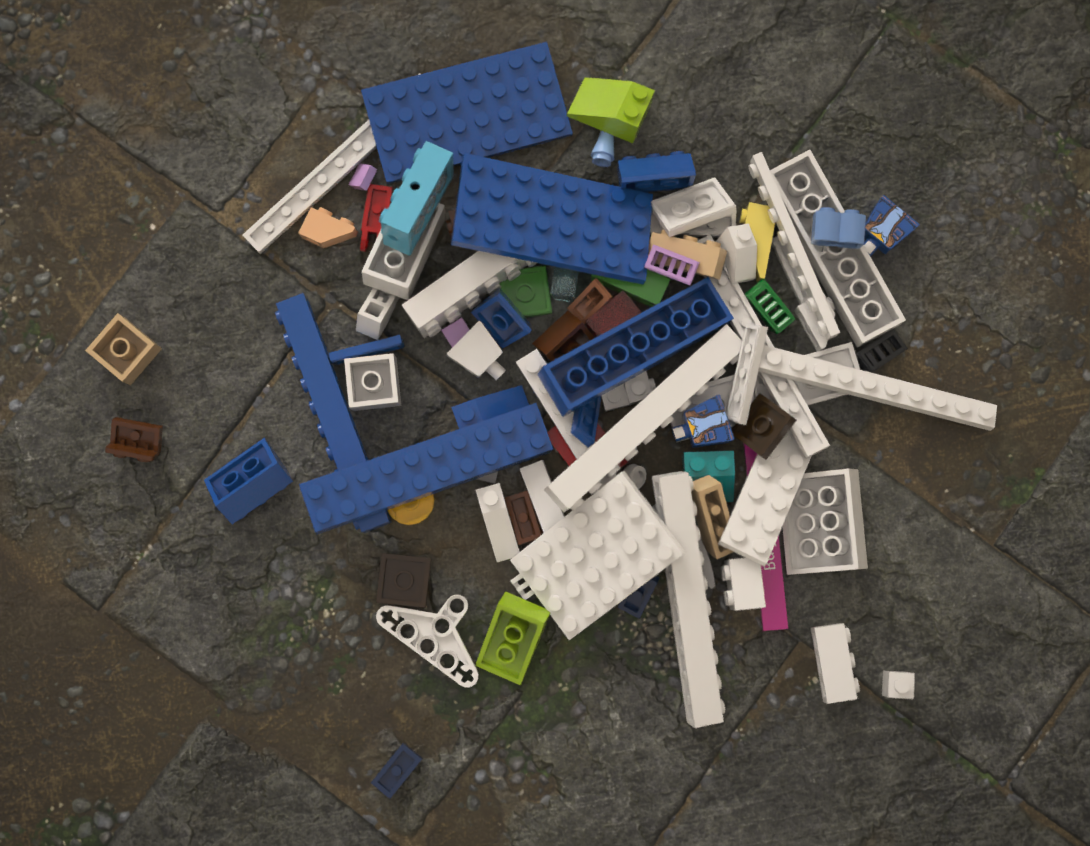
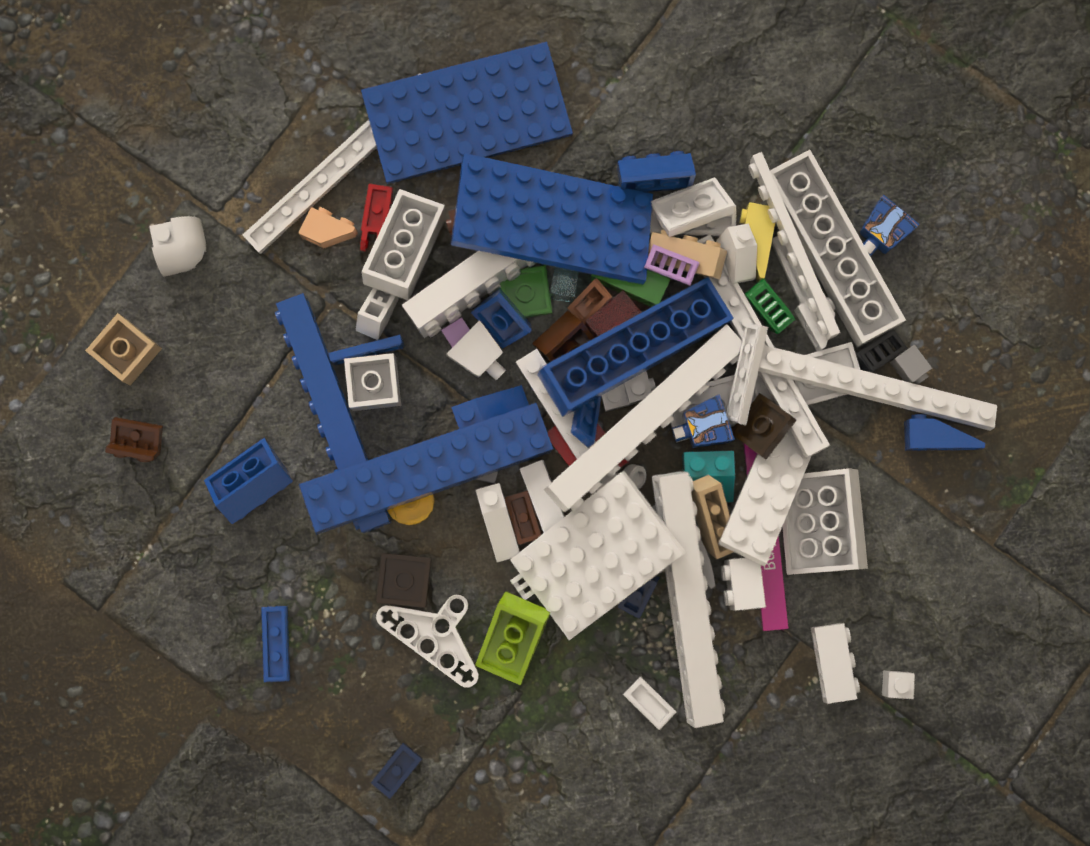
(178, 244): none -> white brick
(275, 644): none -> blue tile
(363, 177): lavender tile -> none
(416, 198): medium azure brick -> none
(603, 150): light blue cone -> none
(612, 106): lime slope -> none
(649, 703): none -> white tile
(838, 229): medium blue brick -> none
(911, 365): none -> light grey brick
(931, 434): none -> blue slope

